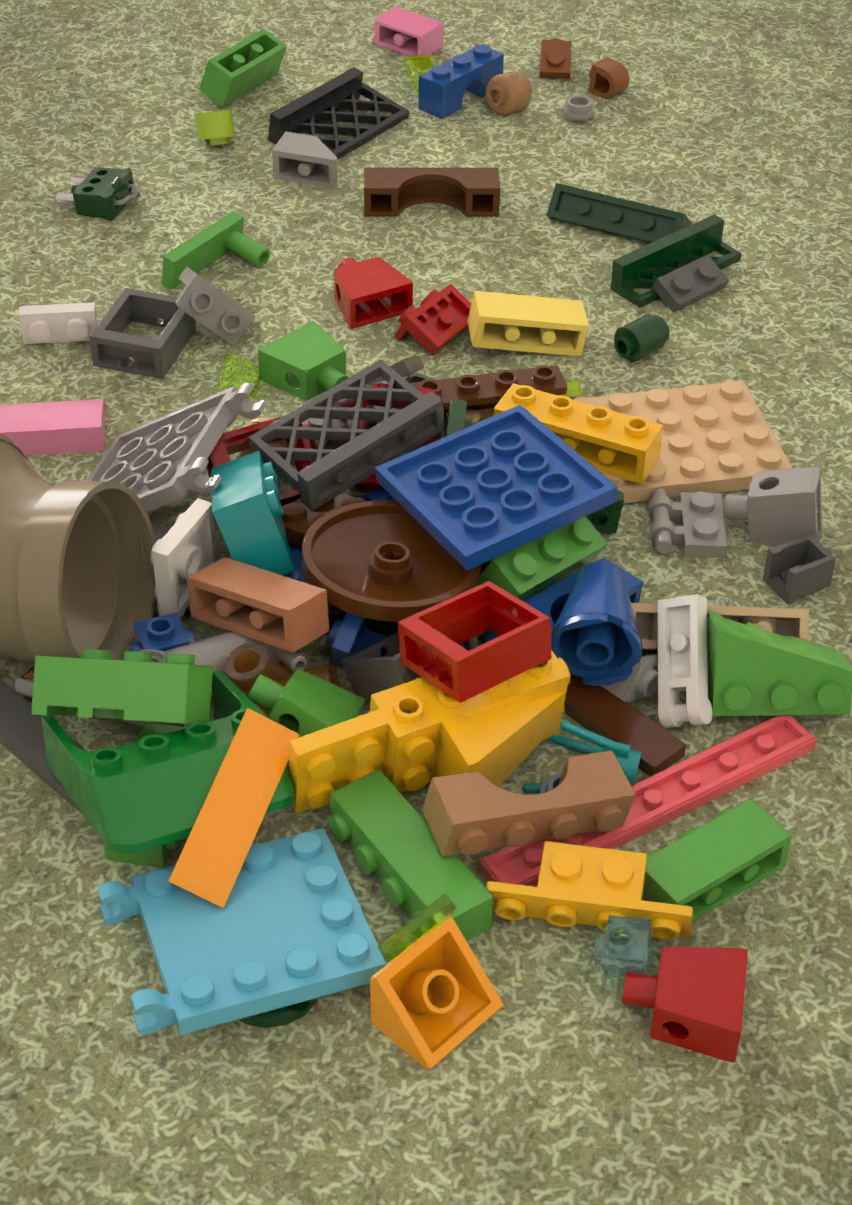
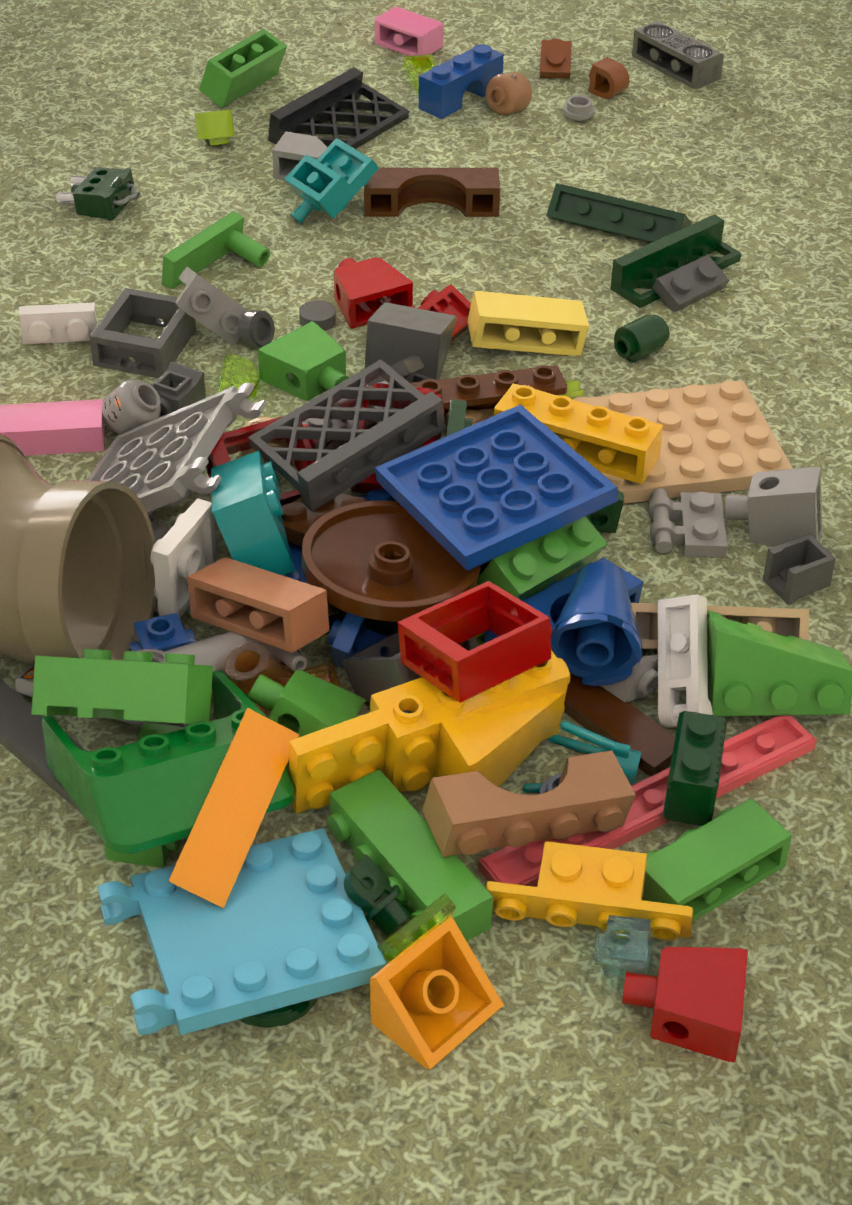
(130, 406): none -> light grey head
(179, 387): none -> dark grey window
(257, 328): none -> dark grey tile
(319, 312): none -> dark grey tile
(329, 180): none -> teal plate
(372, 892): none -> dark green piece
(405, 331): none -> dark grey slope
(677, 55): none -> flat silver piece
(695, 768): none -> dark green brick

